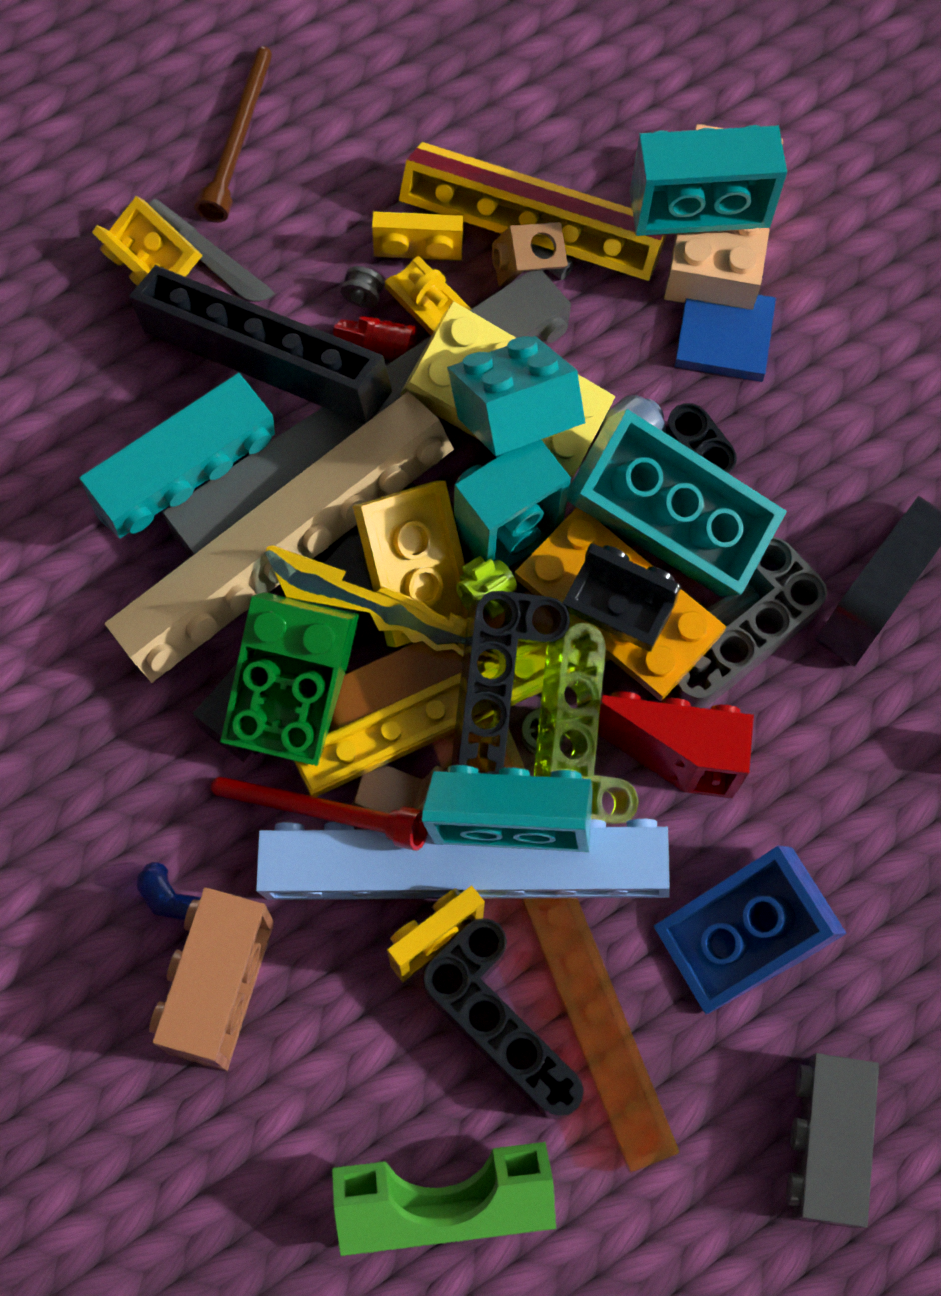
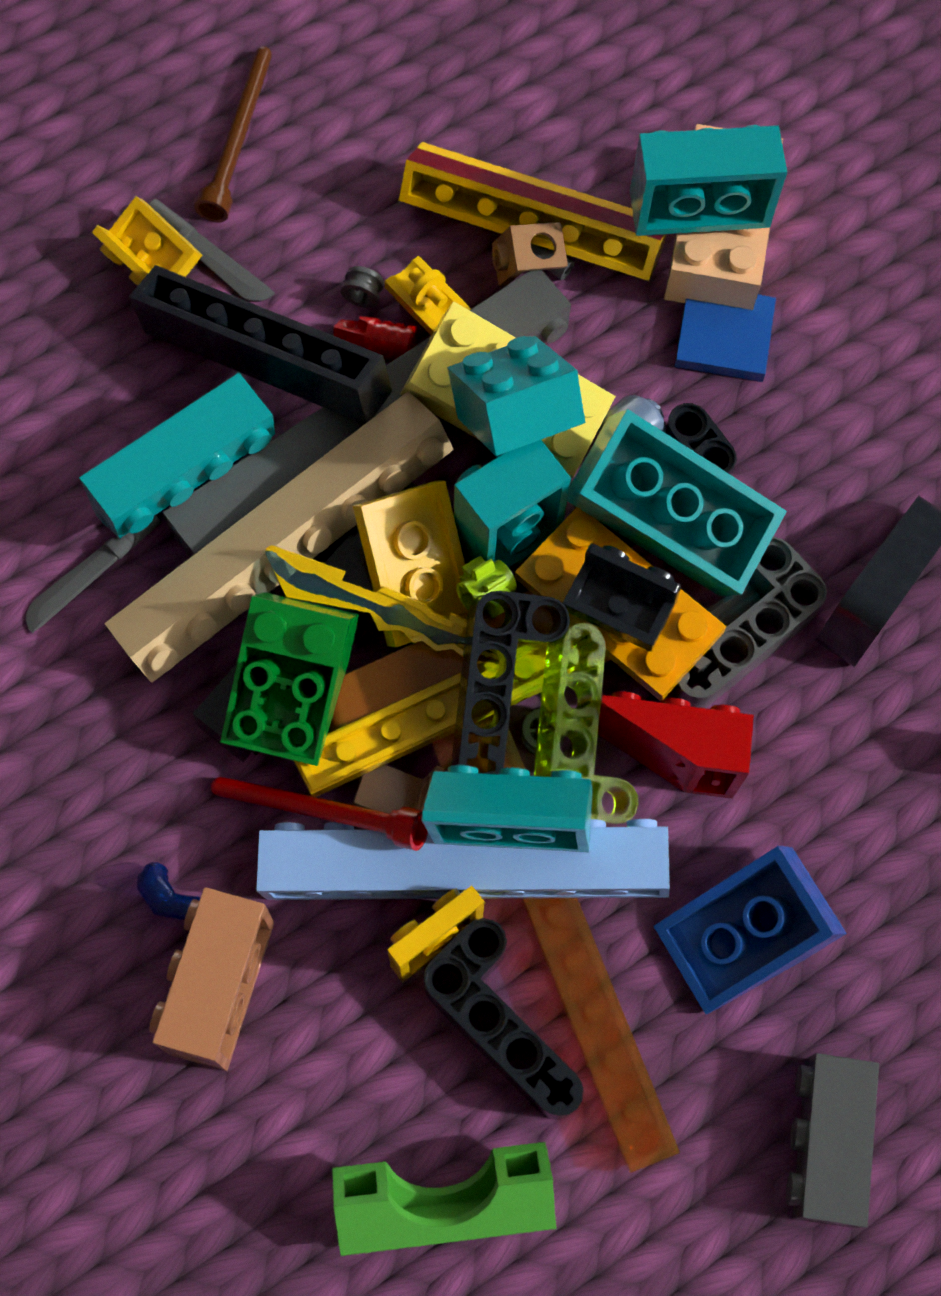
(80, 577): none -> dark grey piece
(417, 235): yellow bracket -> none

